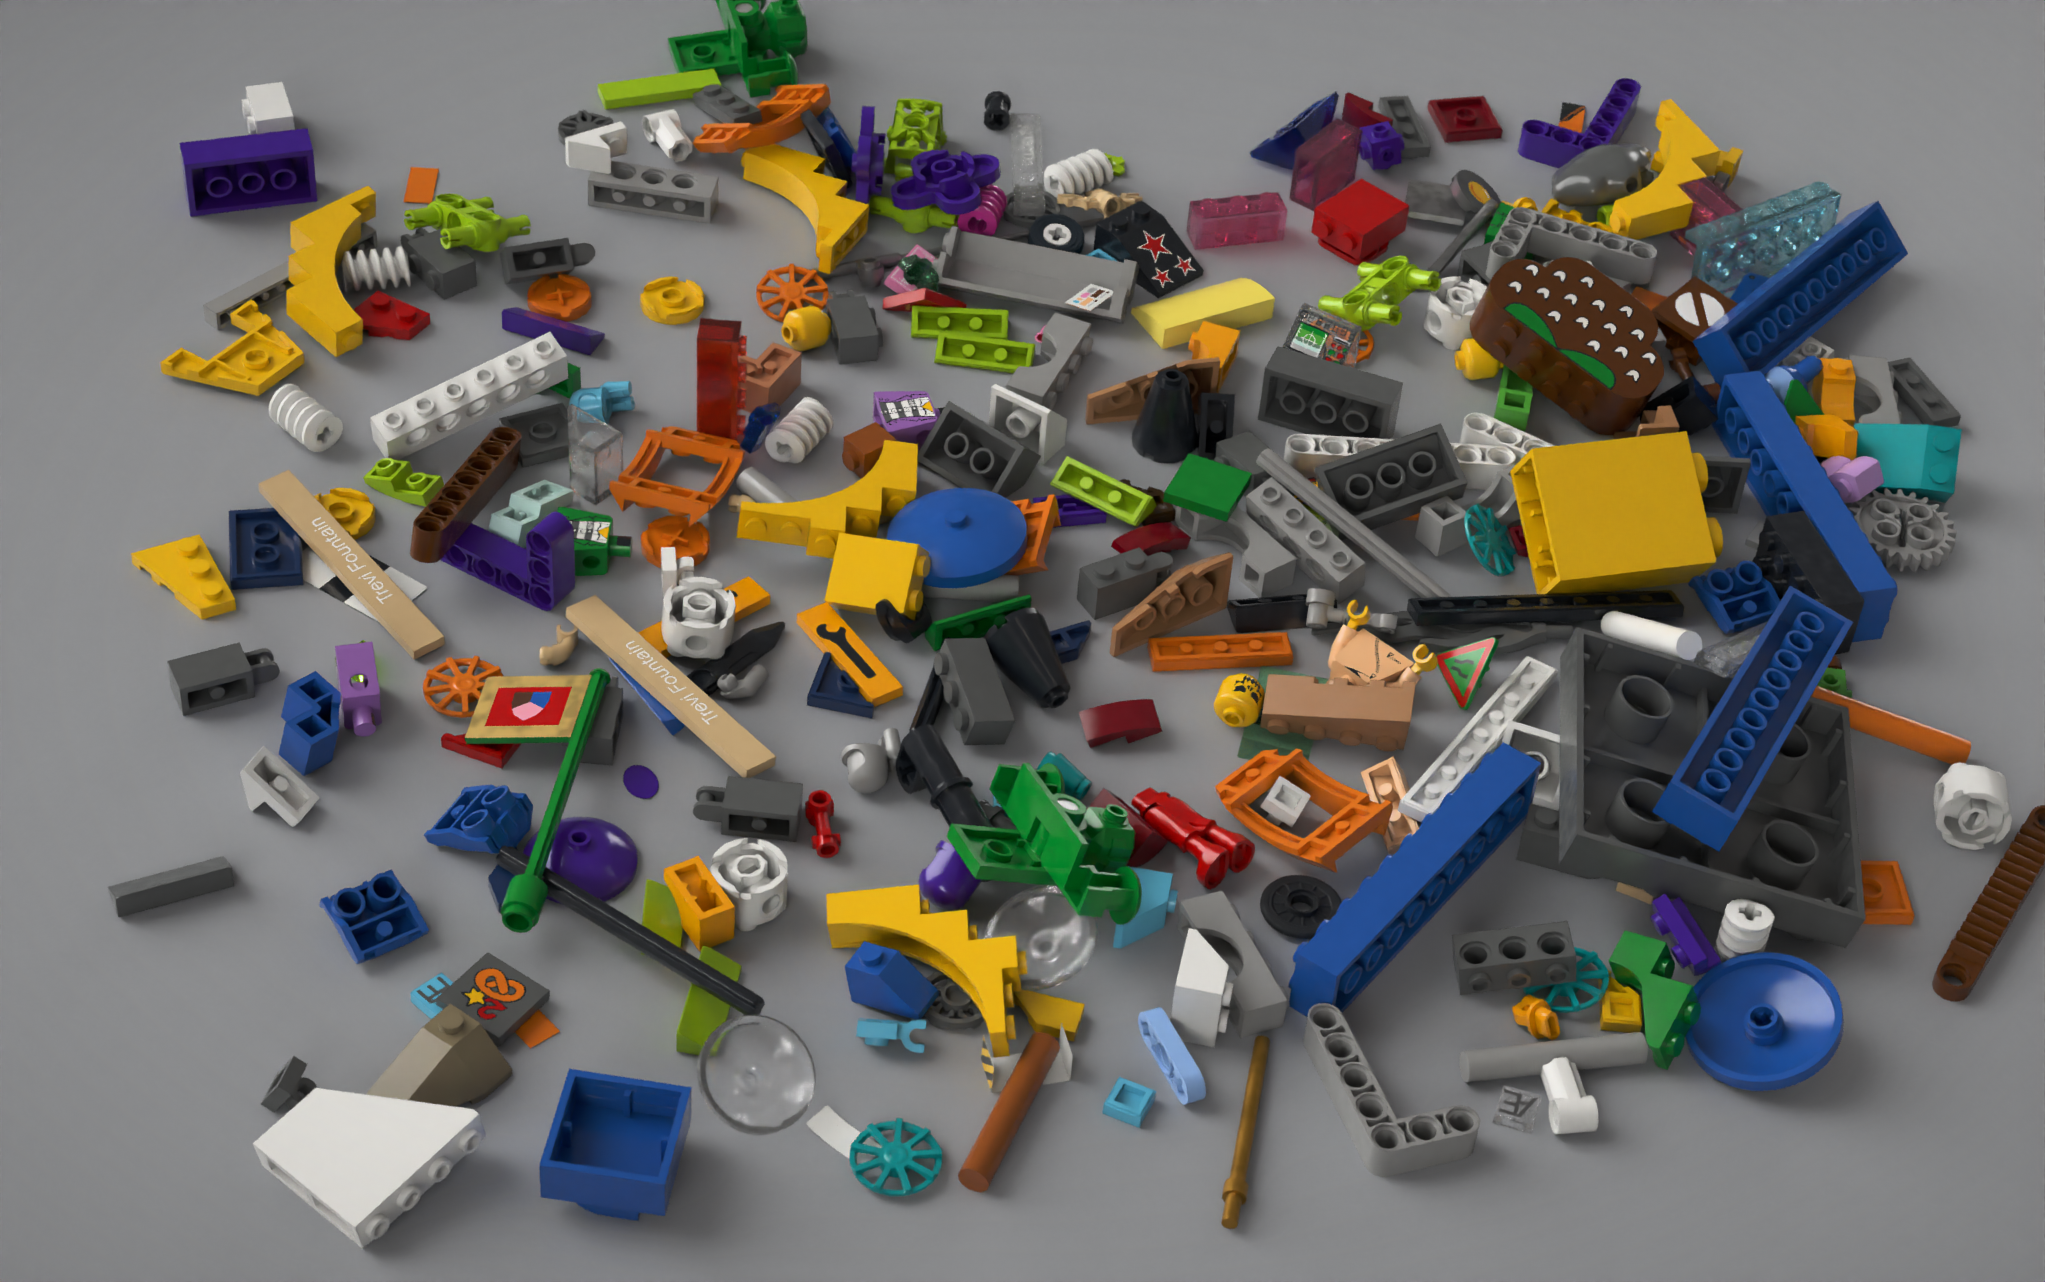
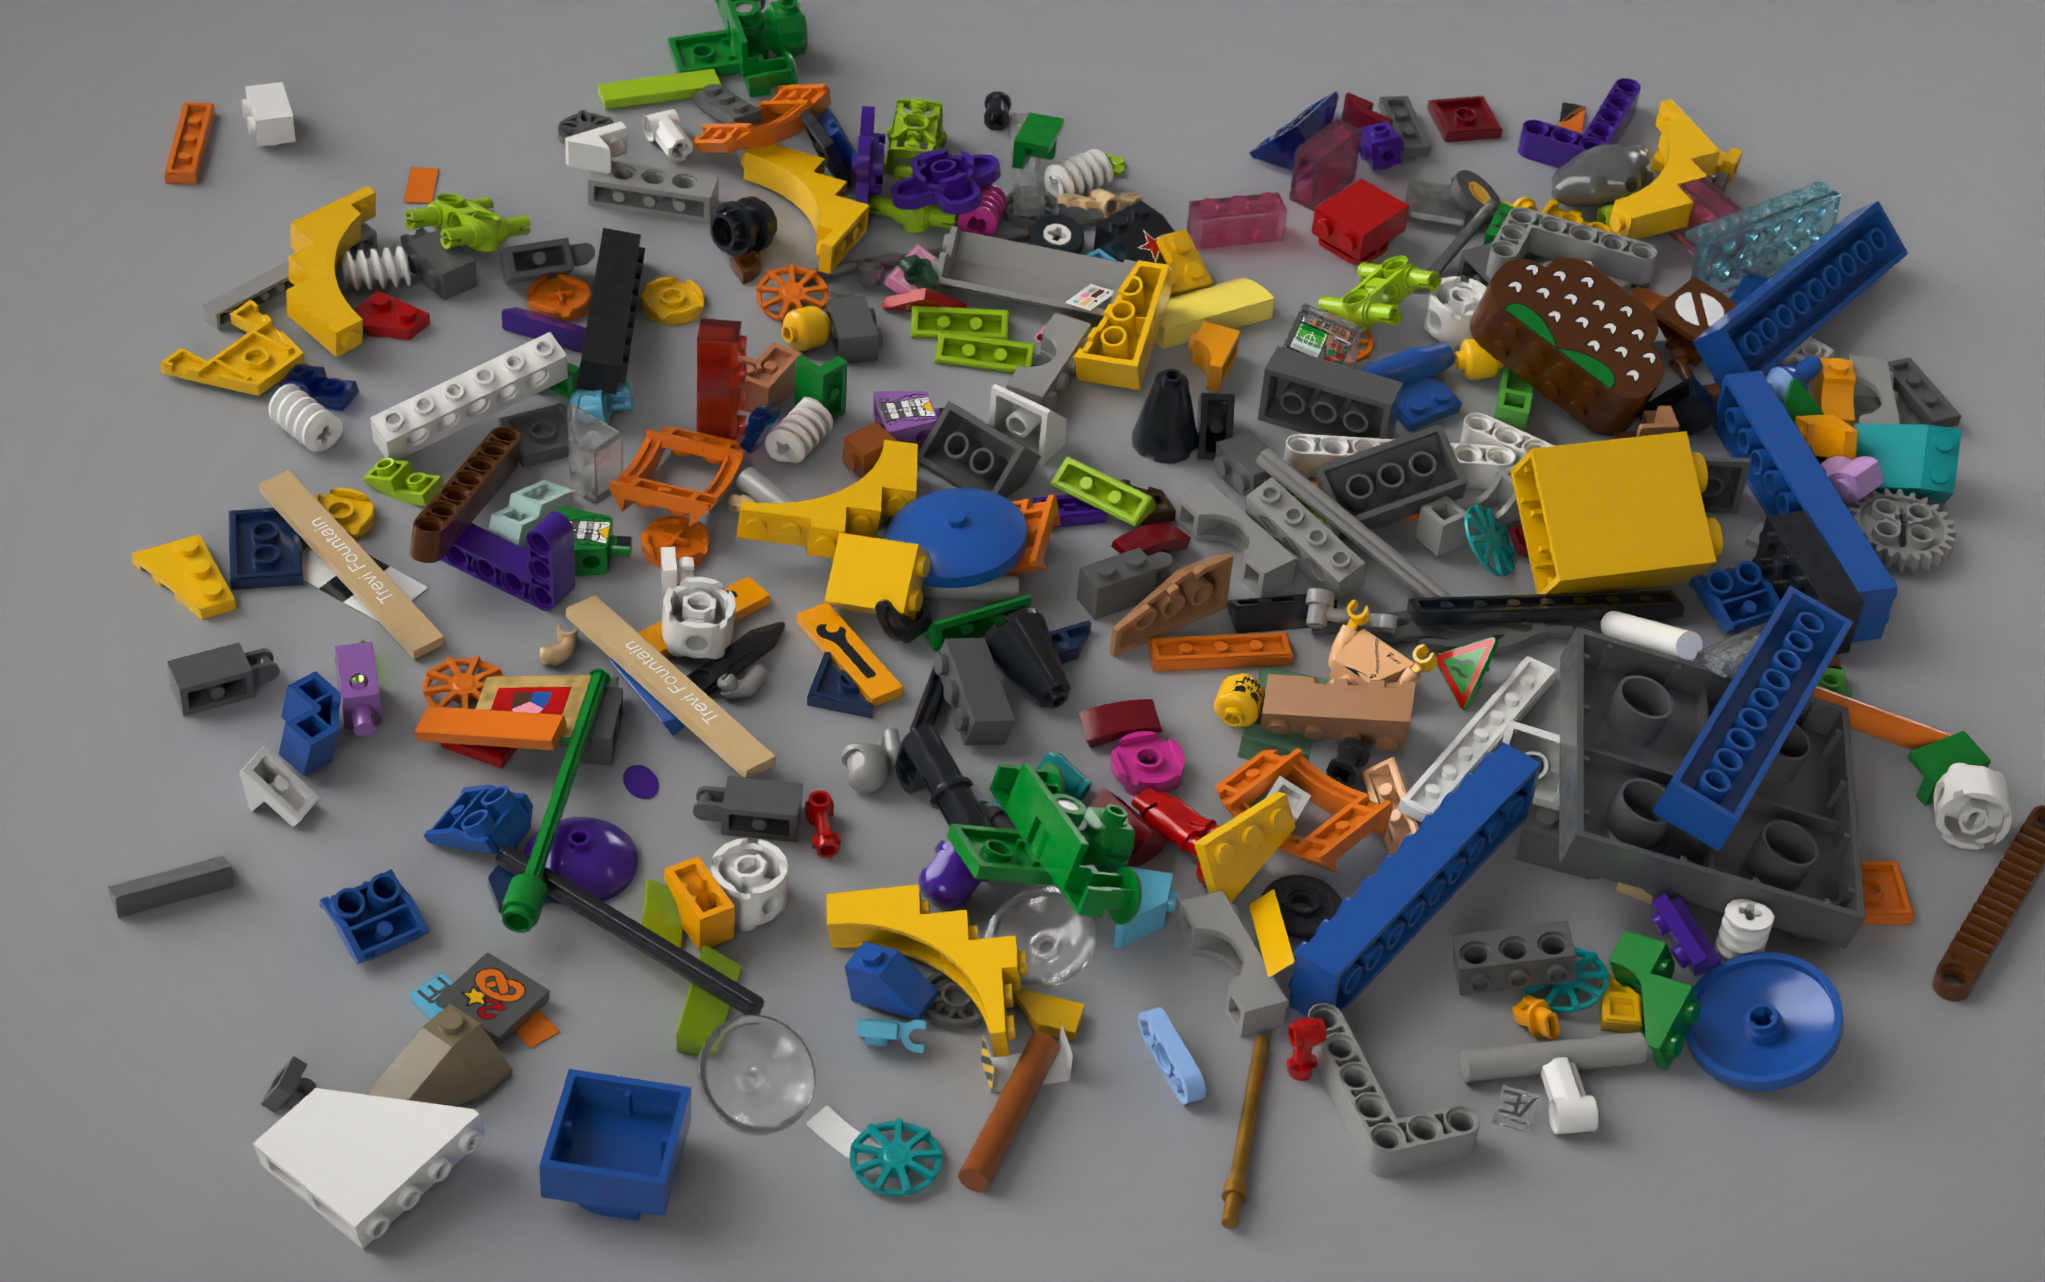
(190, 143): none -> orange tile
(248, 172): dark purple brick -> none
(329, 392): none -> clear blue slope
(490, 728): none -> orange tile
(611, 312): none -> black brick
(743, 226): none -> black piece
(746, 266): none -> reddish brown tile
(823, 383): none -> green panel
(1036, 139): none -> green panel
(1126, 335): none -> yellow wedge
(1126, 399): medium nougat wedge -> none
(1129, 1102): medium azure tile -> none
(1136, 776): none -> dark pink plate
(1185, 263): none -> yellow plate
(1201, 992): white slope -> none
(1207, 487): green tile -> none
(1244, 844): none -> yellow wing
(1271, 933): none -> yellow sticker
(1304, 1035): none -> red bar
(1350, 757): none -> black bush
(1422, 397): none -> blue plate
(1936, 758): none -> green panel

